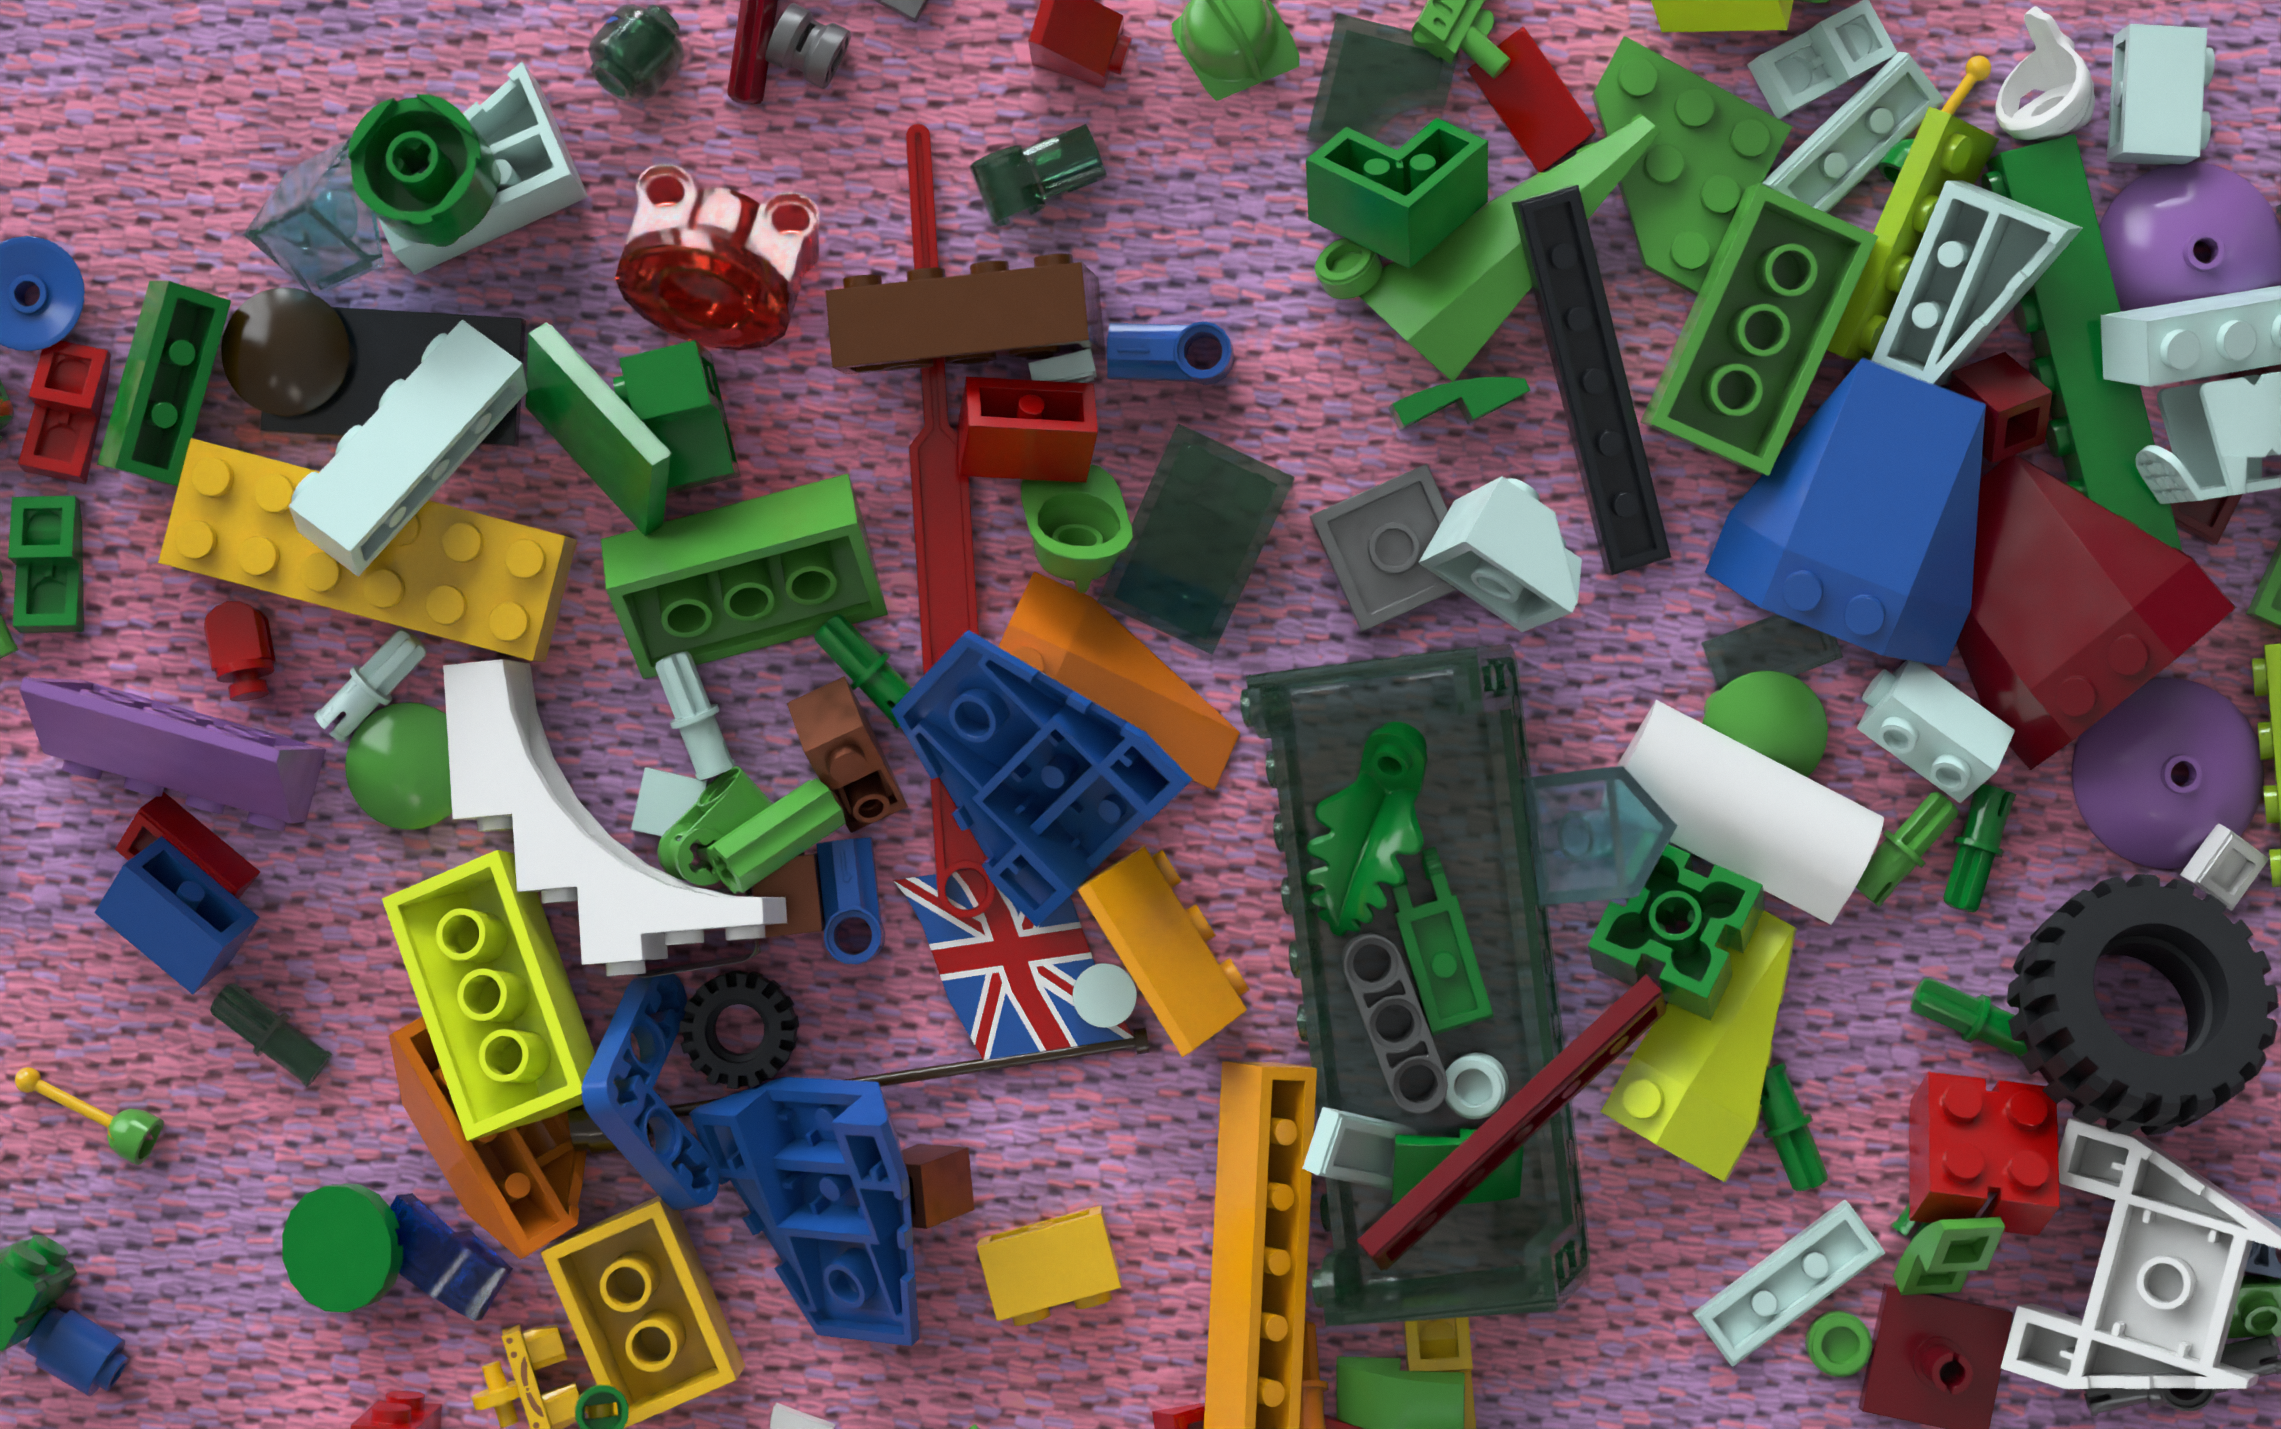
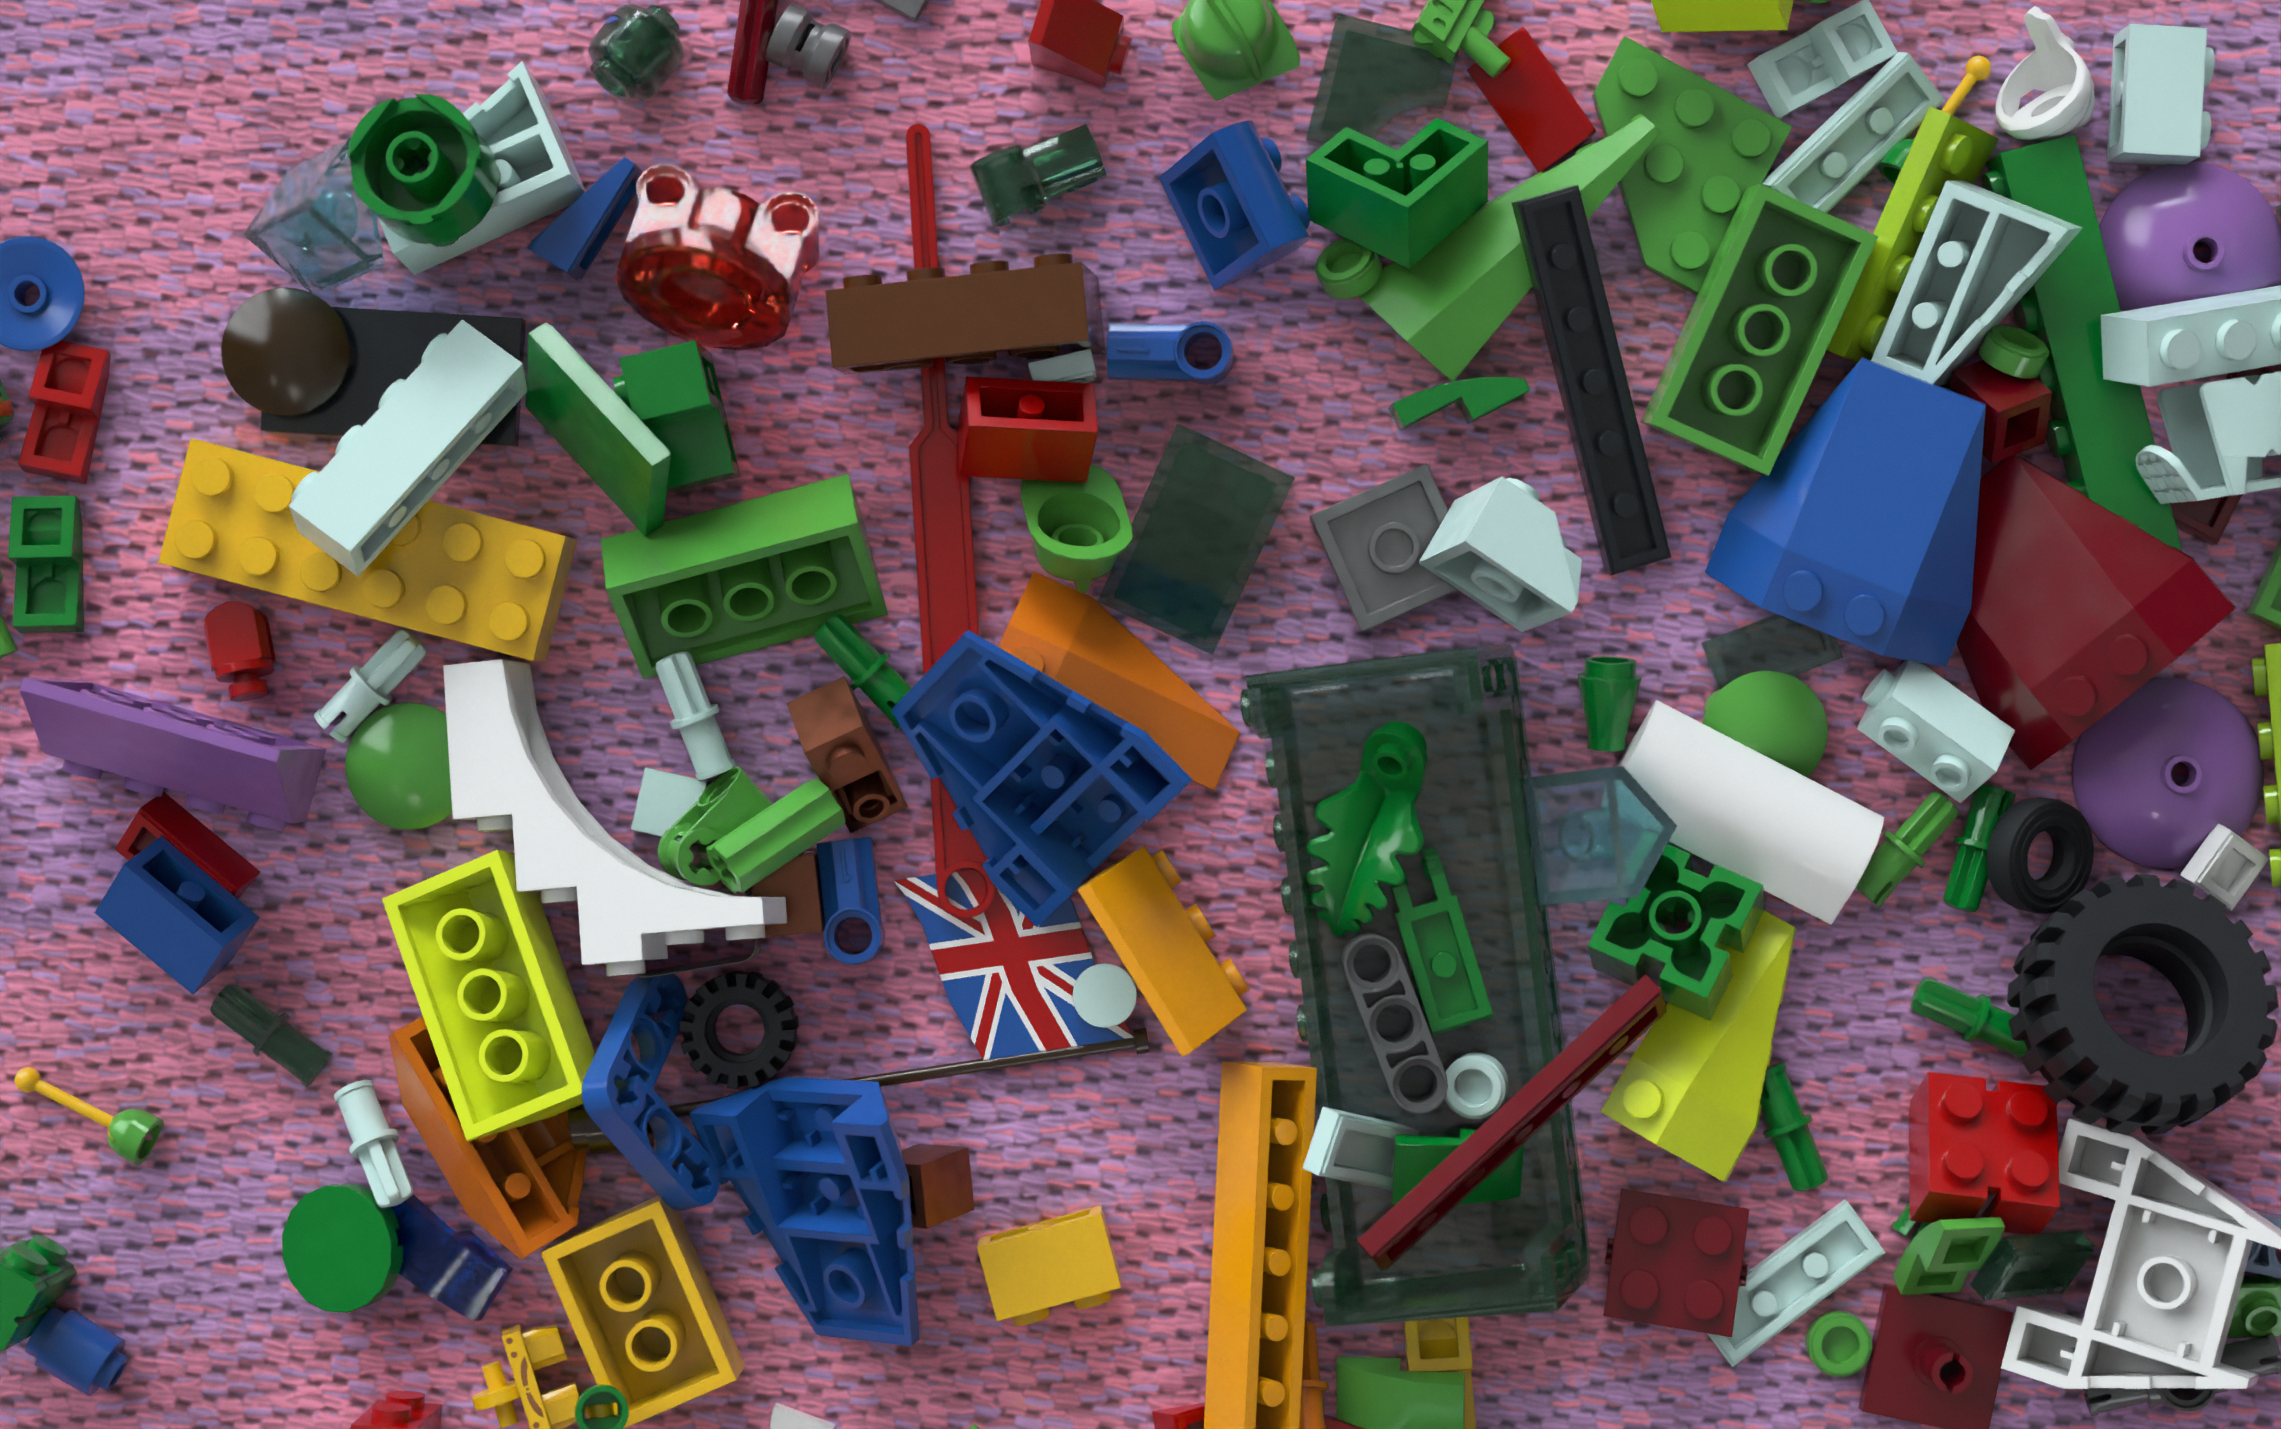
(164, 382): green brick -> none
(374, 1143): none -> light aqua axle
(585, 225): none -> blue slope
(1235, 204): none -> blue brick
(1608, 700): none -> green cone
(1676, 1262): none -> dark red plate
(2010, 847): none -> black tyre
(2014, 351): none -> bright green tile
(2032, 1265): none -> clear green tile

